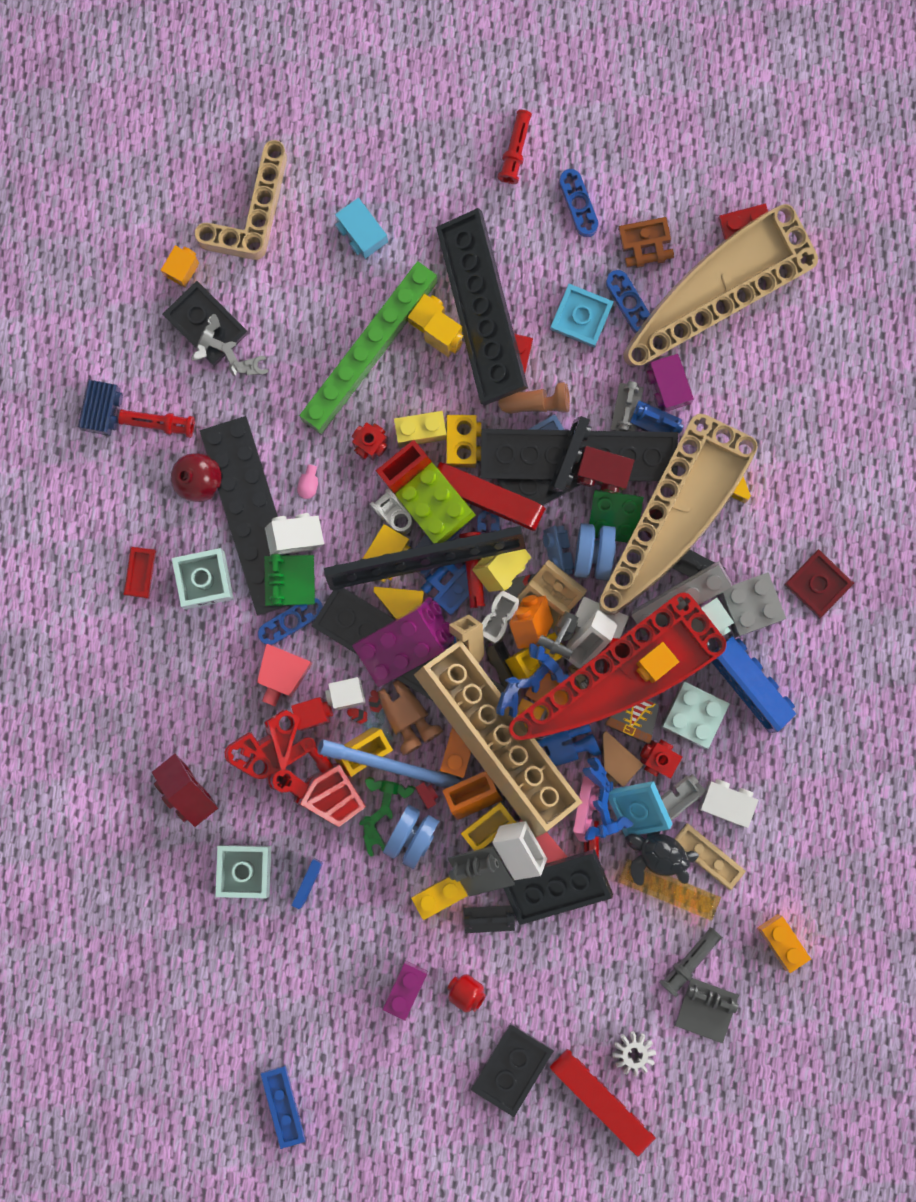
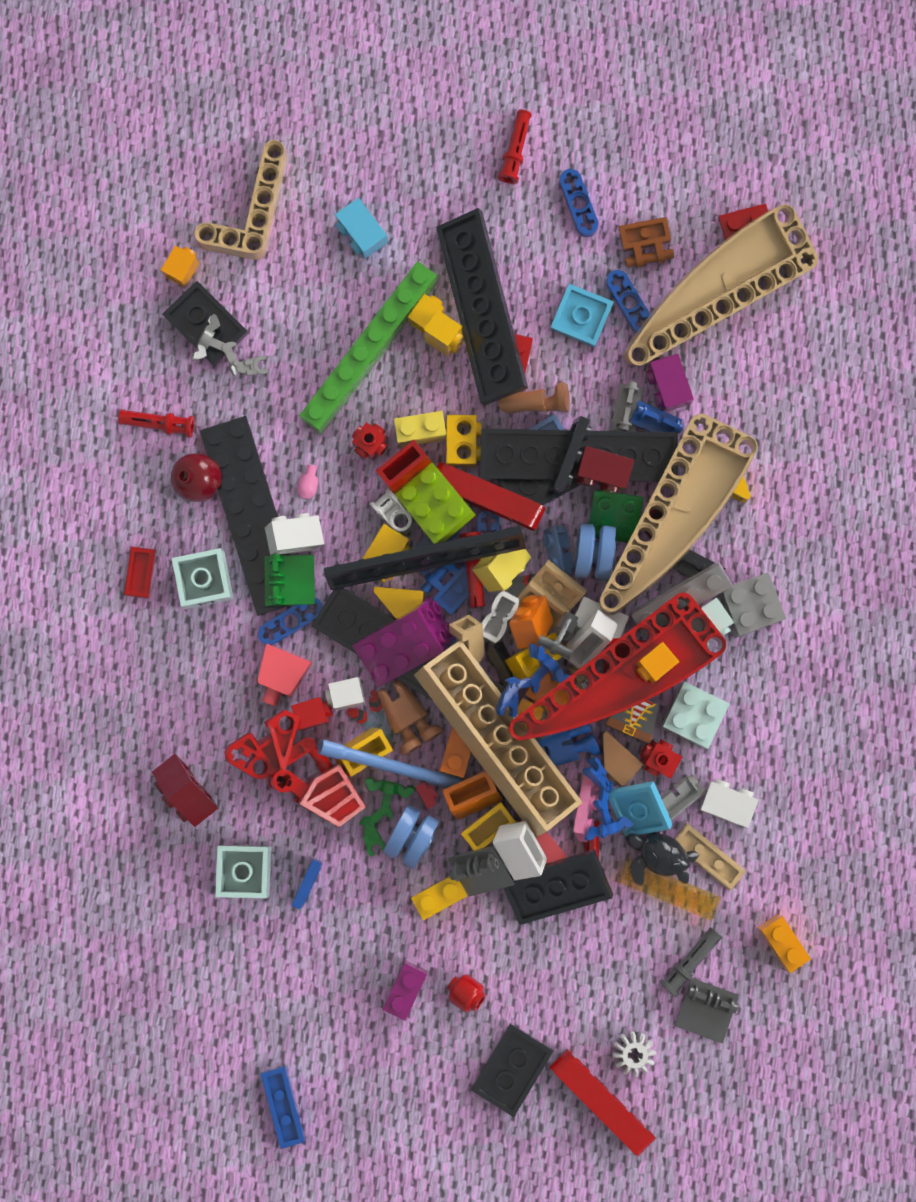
(100, 407): dark blue brick -> none
(489, 919): black hinge -> none
(753, 686): blue slope -> none
(819, 583): dark red tile -> none

